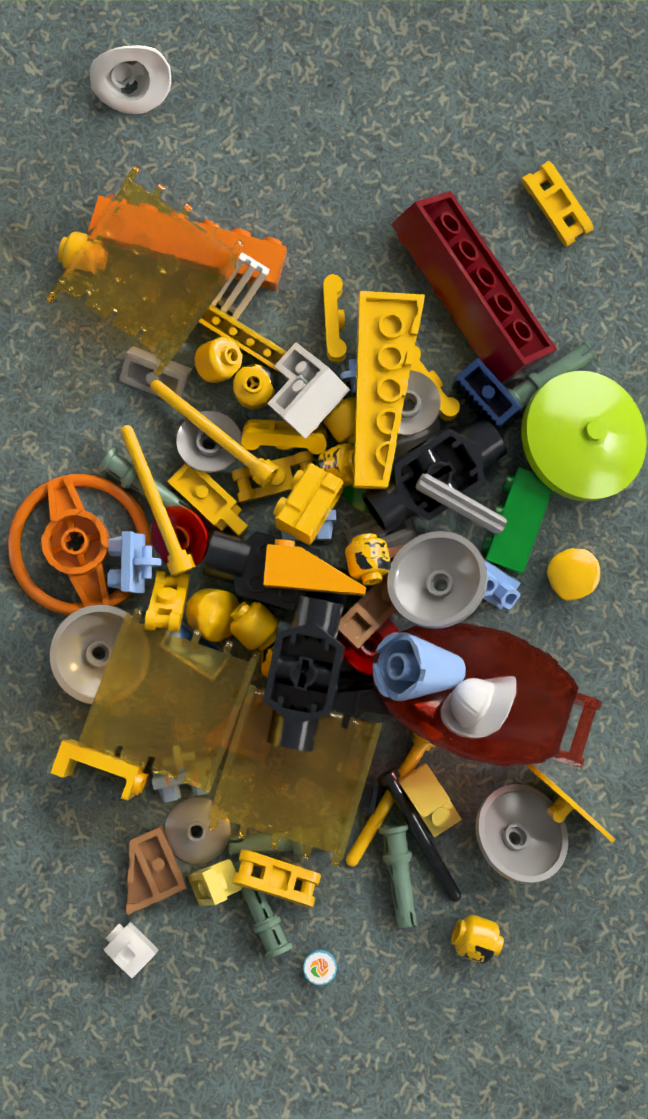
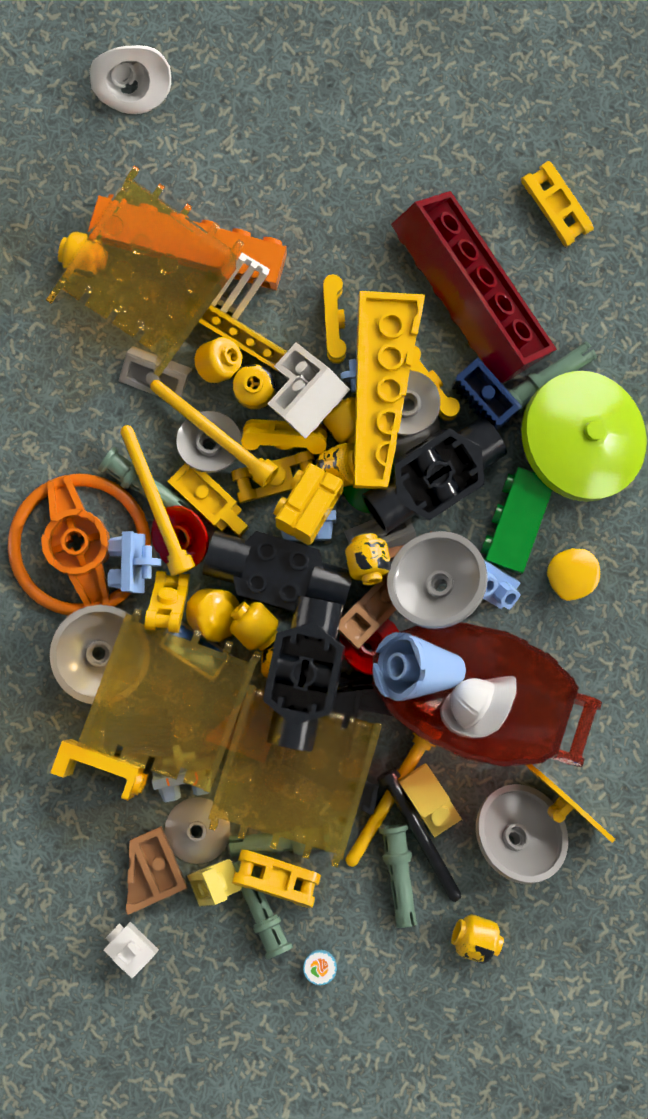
(300, 570): light orange slope -> none
(461, 503): light grey axle -> none

